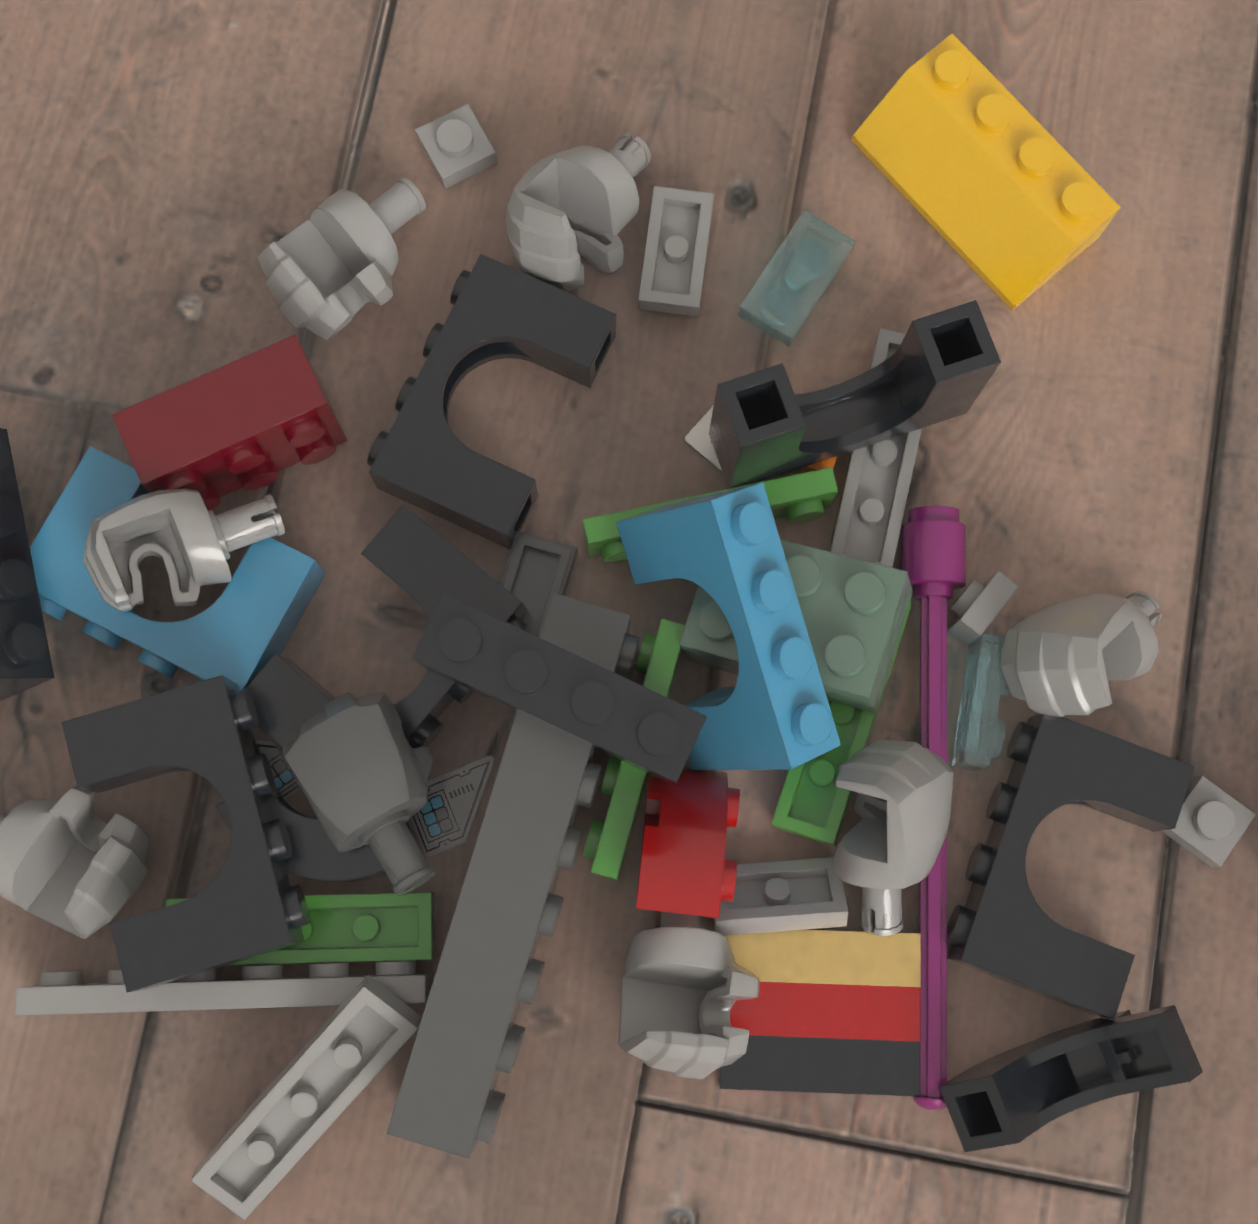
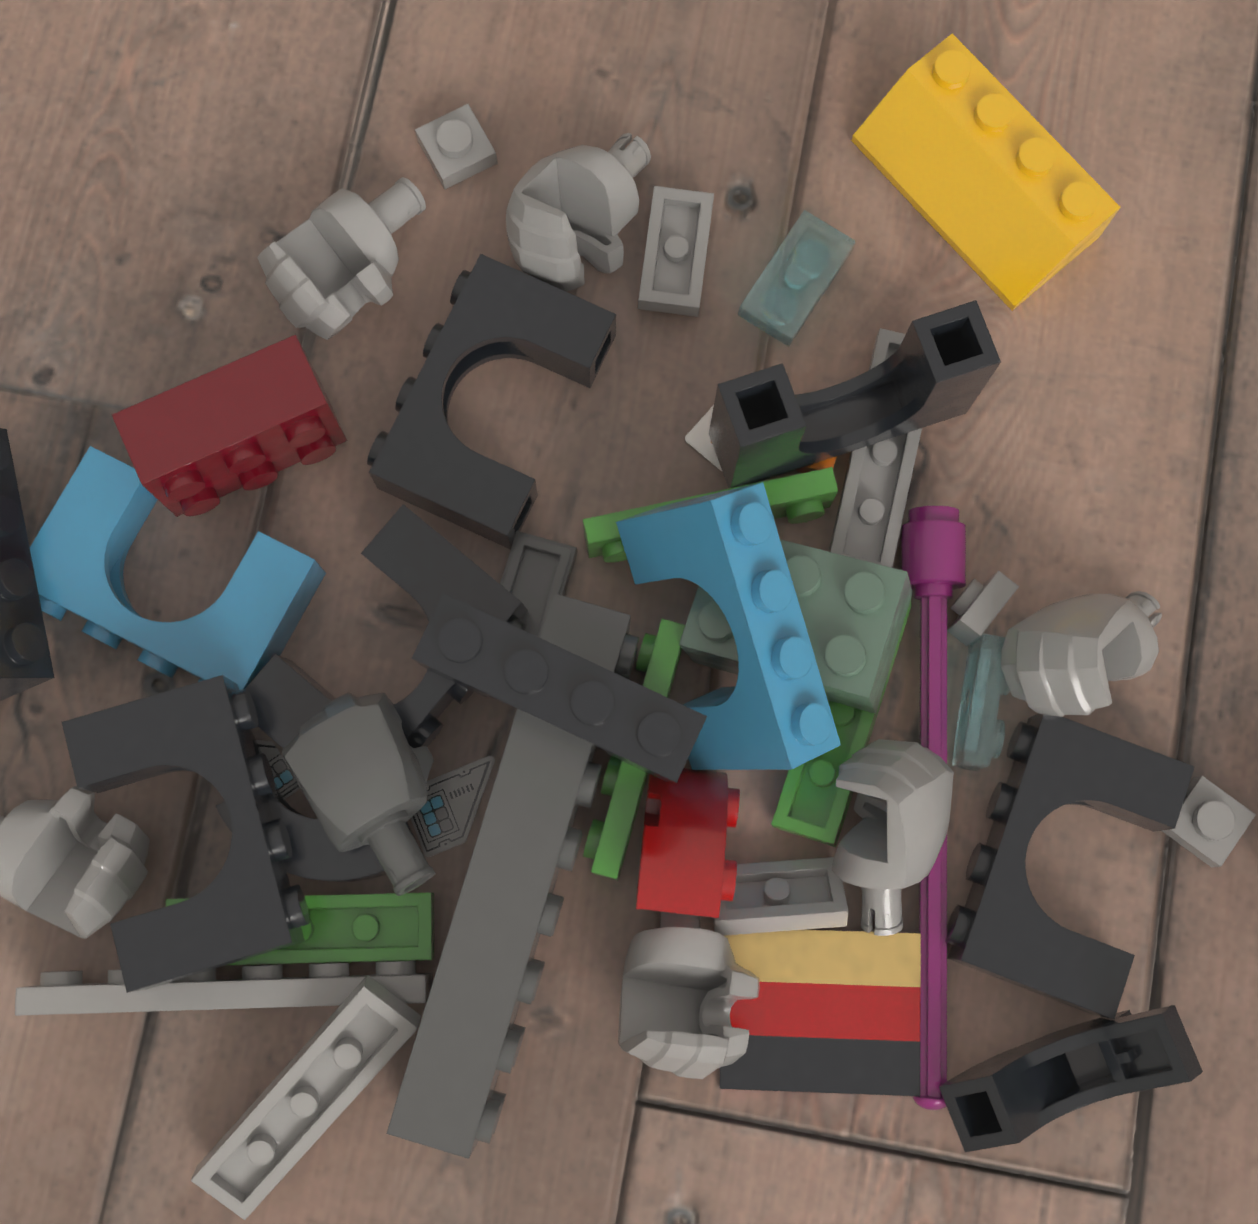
(180, 533): light grey piece -> none

